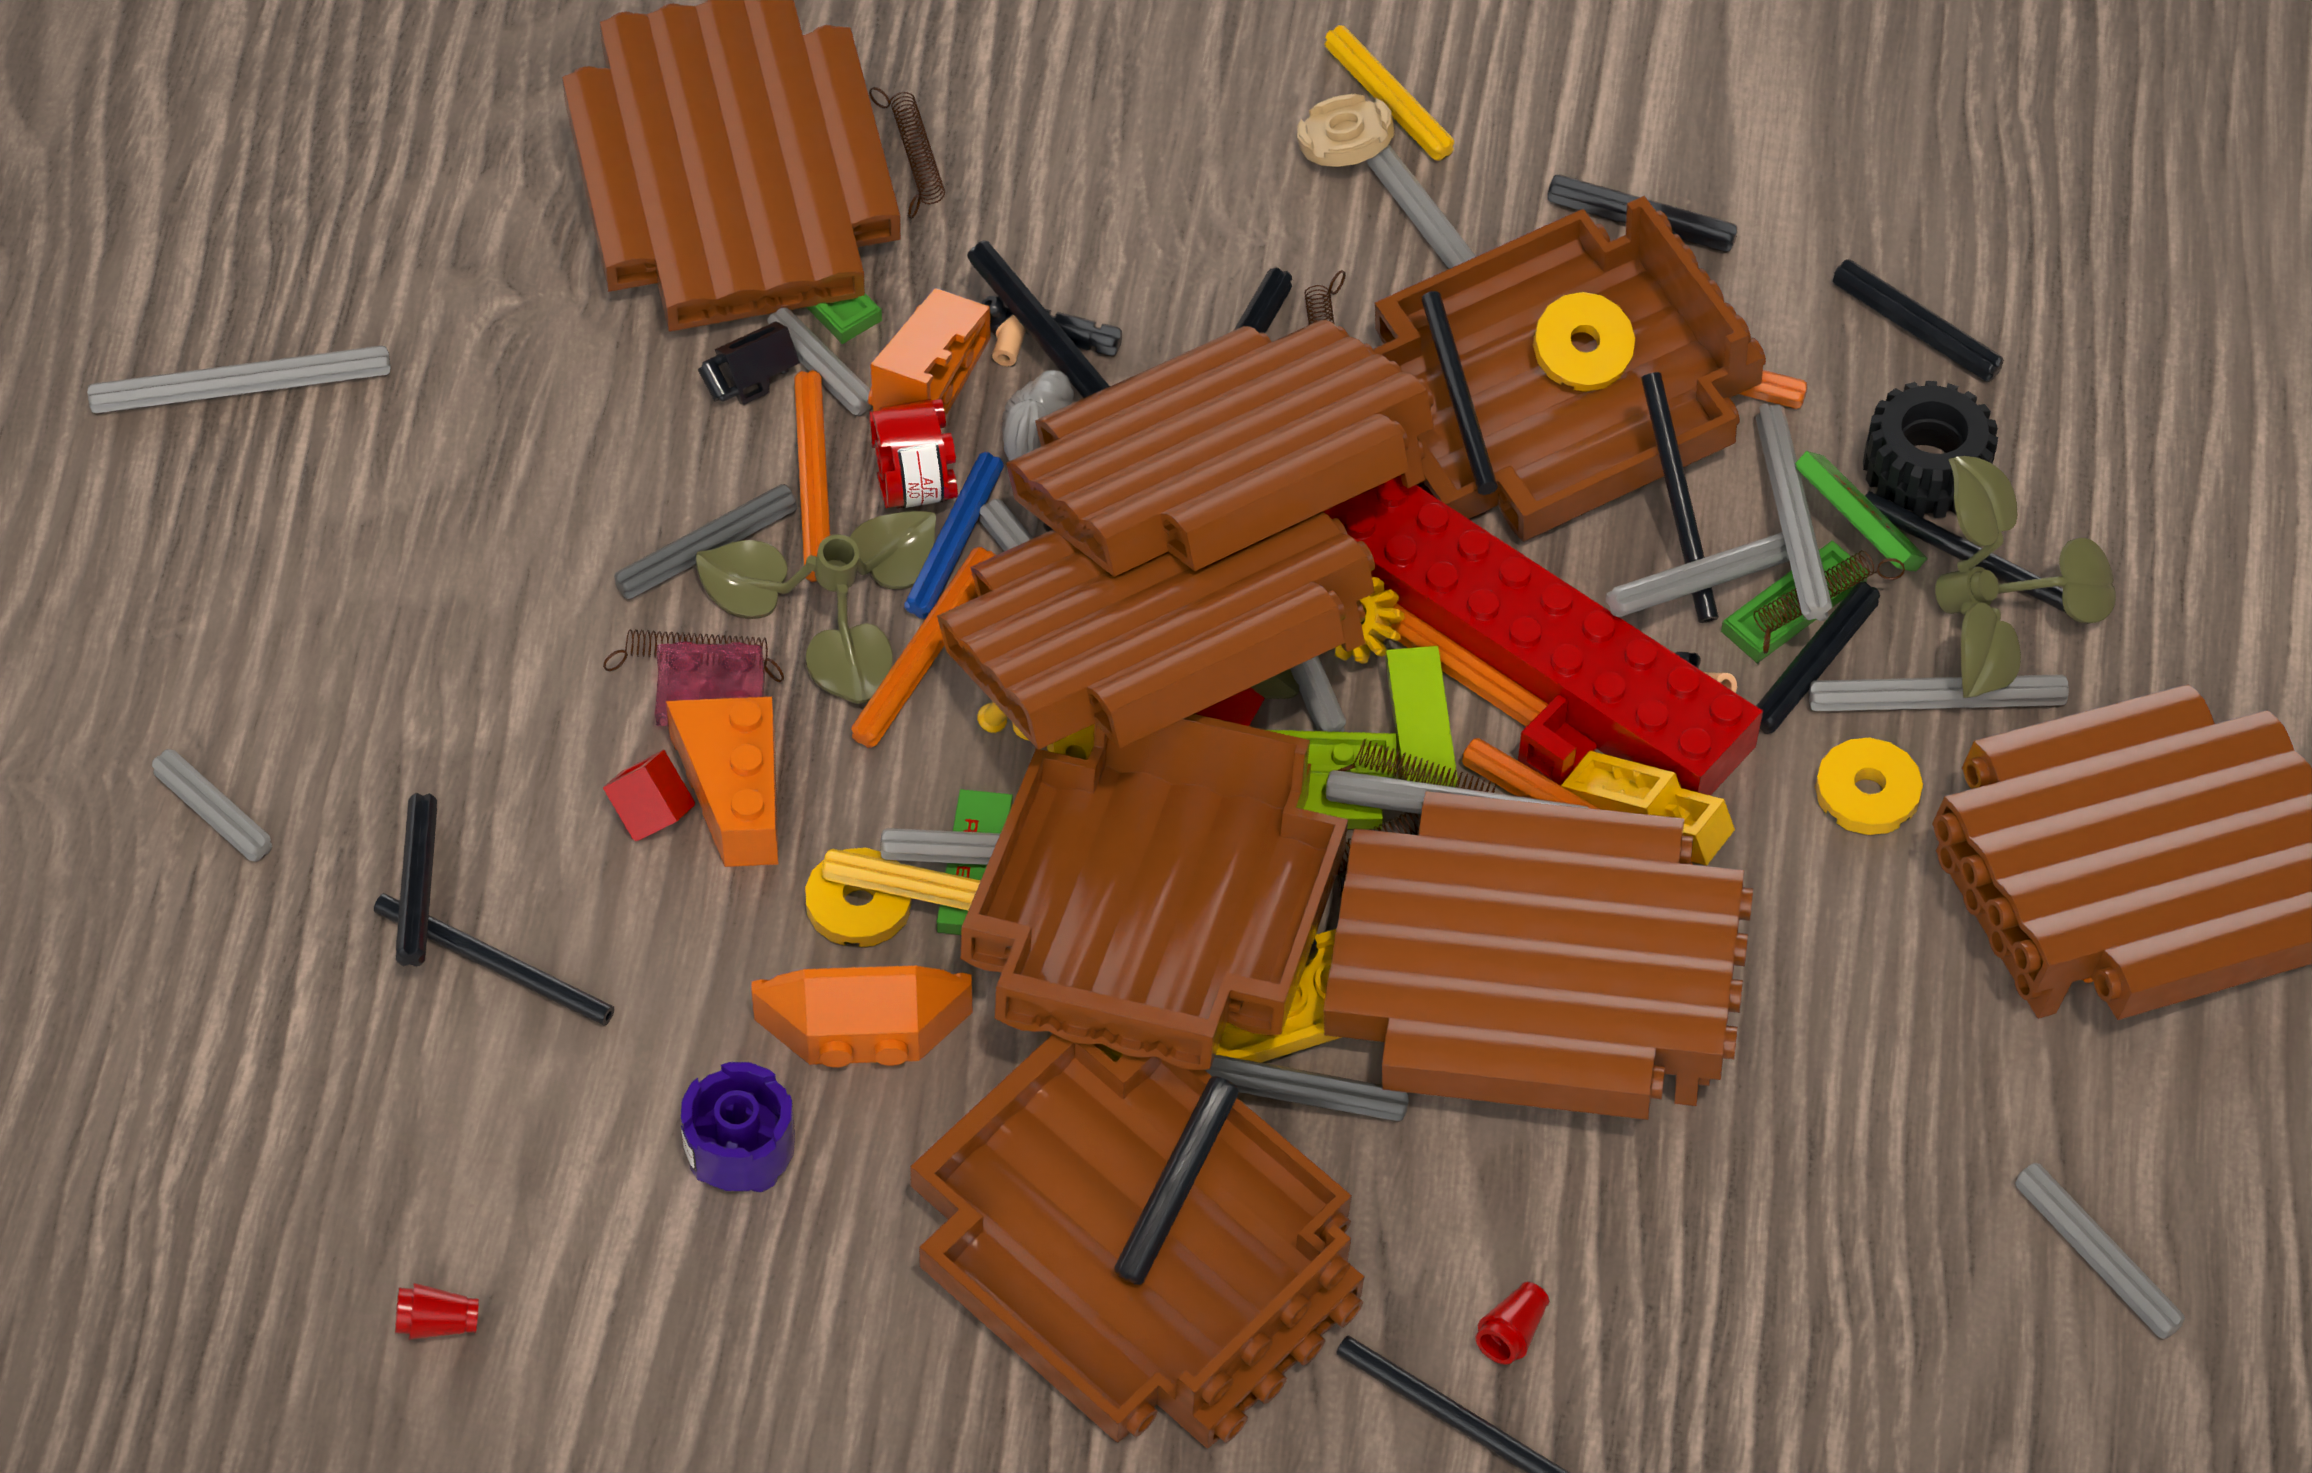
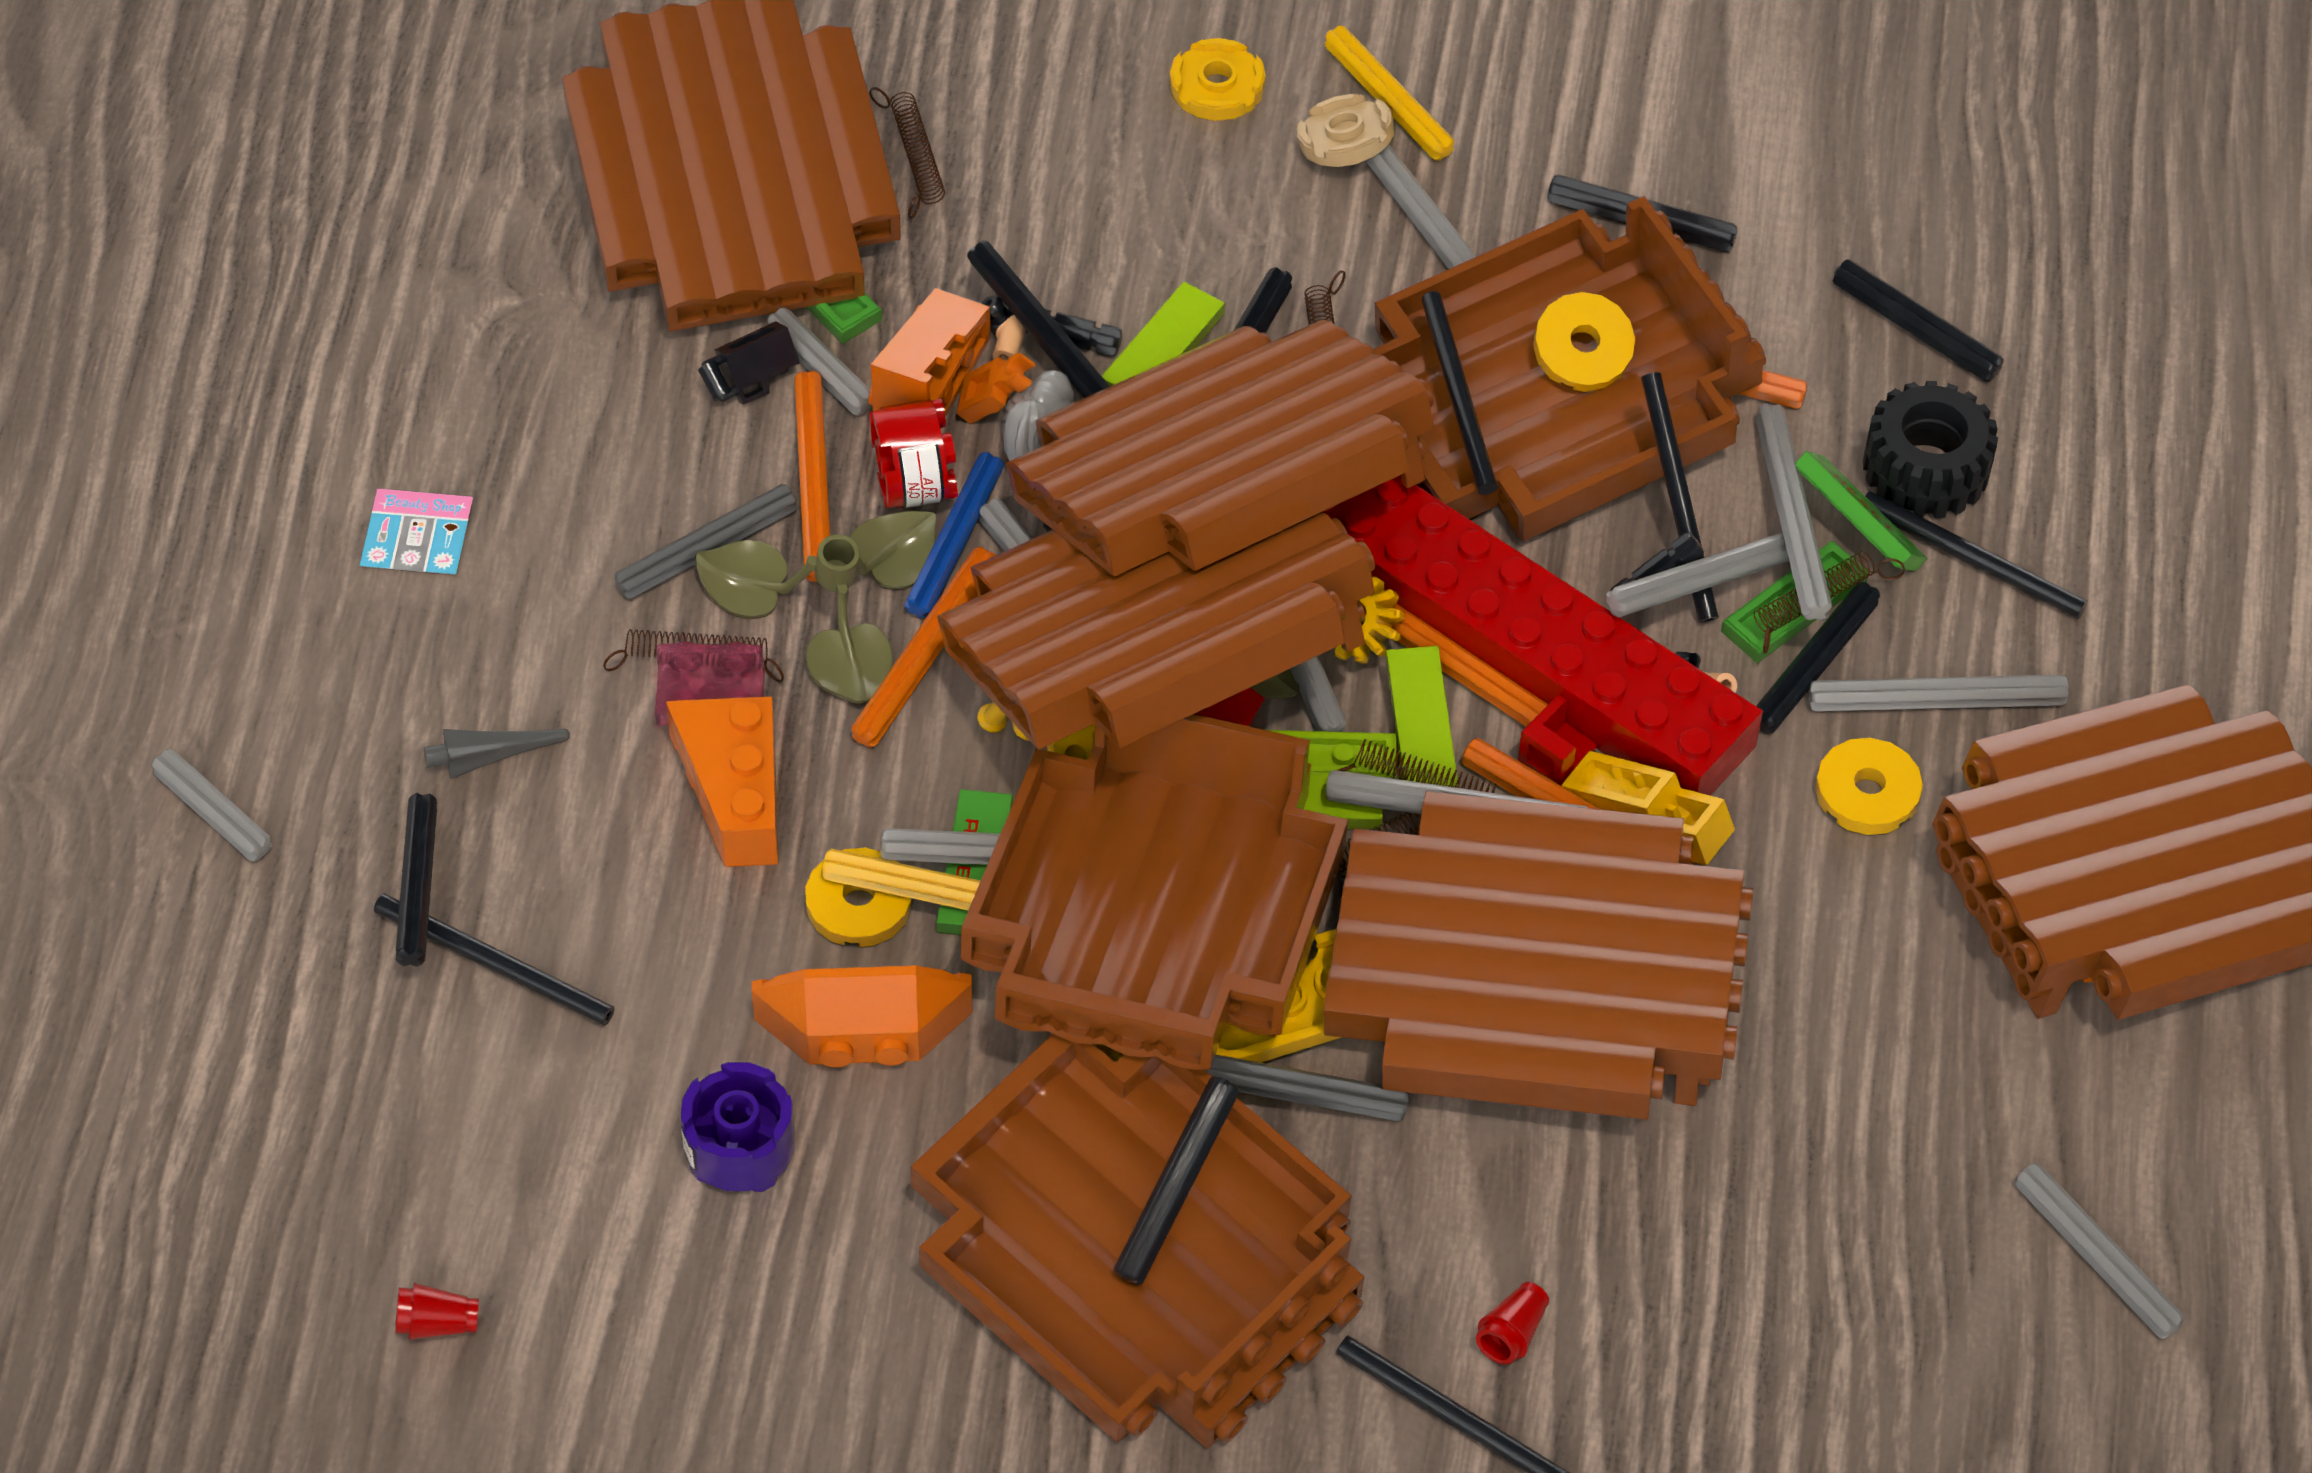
(238, 379): light grey axle -> none
(416, 531): none -> sticker
(473, 749): none -> dark grey piece
(649, 795): red panel -> none
(990, 385): none -> orange plate
(1170, 332): none -> lime tile
(1211, 99): none -> yellow tile
(1683, 551): none -> black axle
(1990, 646): olive plant -> none

